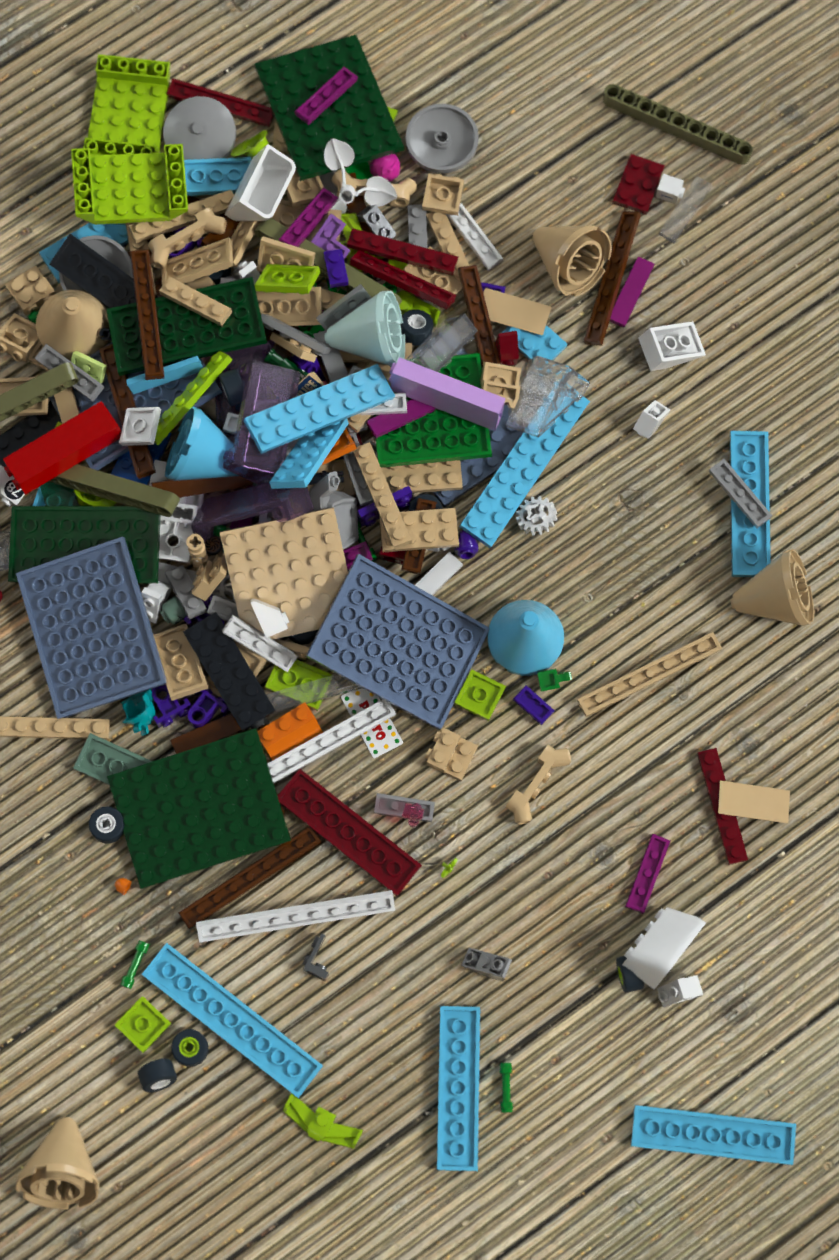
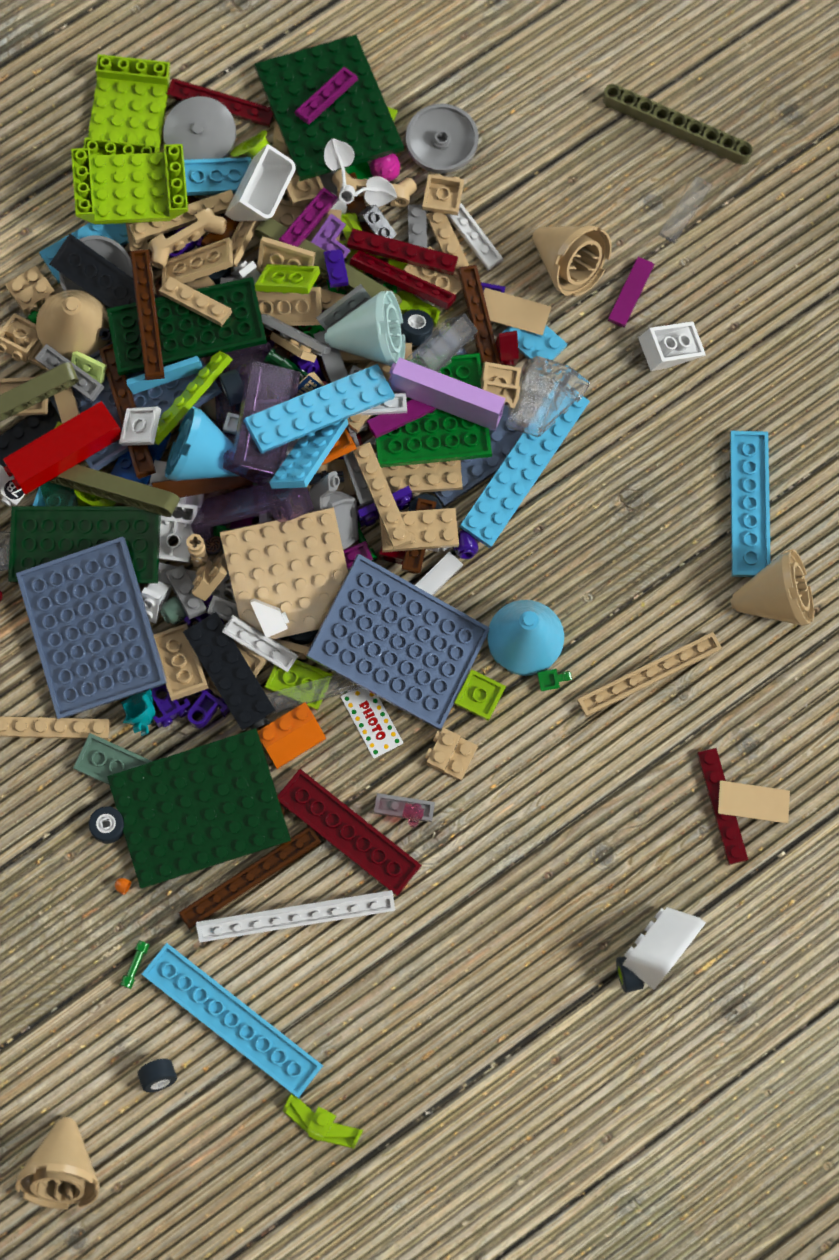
(142, 1024): lime plate -> none
(196, 1047): black wheel -> none
(206, 734): reddish brown tile -> none
(316, 970): dark grey bracket -> none
(330, 740): white plate -> none
(448, 868): lime plant -> none
(458, 1088): medium azure plate -> none
(487, 964): light grey slope -> none
(506, 1106): green bar -> none
(533, 705): dark purple plate -> none
(536, 515): white gear -> none
(548, 759): tan plate -> none
(612, 278): reddish brown tile -> none
(638, 184): dark red plate -> none
(647, 873): magenta tile -> none
(651, 419): white slope -> none
(670, 189): white brick -> none
(680, 991): white pin -> none
(713, 1135): medium azure plate -> none
(740, 493): light grey plate -> none

